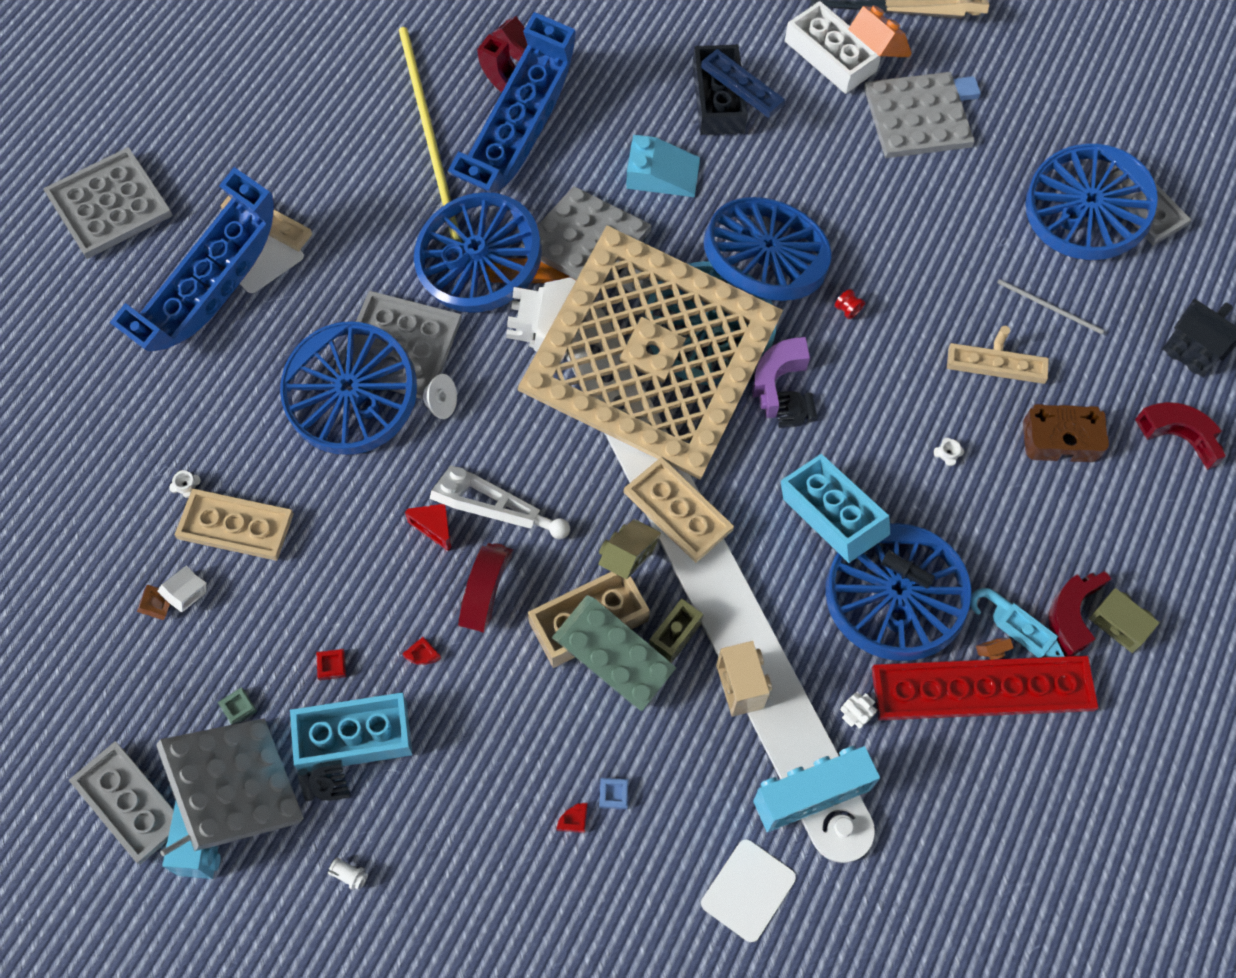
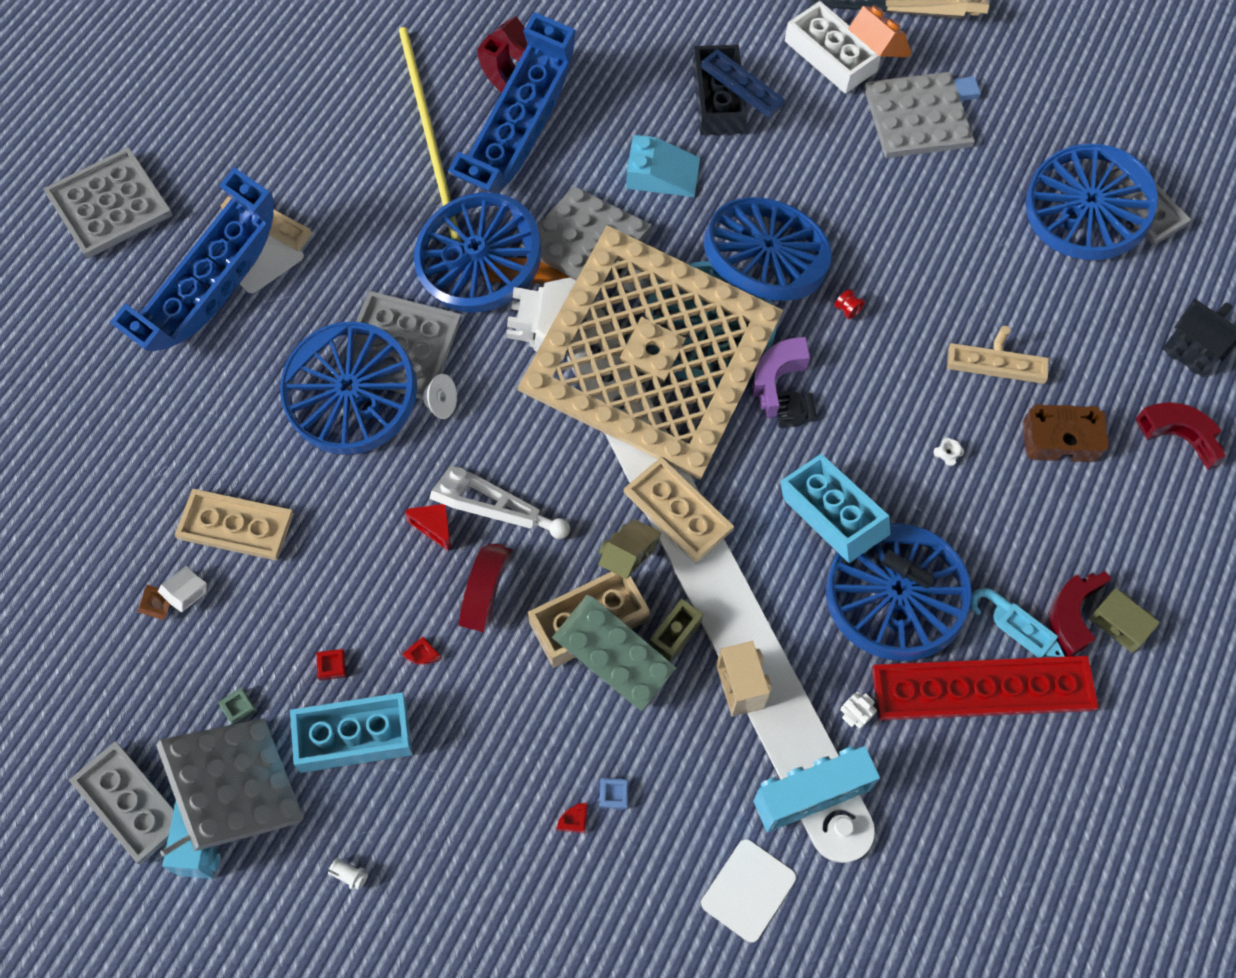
(182, 477): white plate -> none
(322, 782): black piece -> none
(995, 648): dark orange plate -> none
(1050, 306): light grey piece -> none

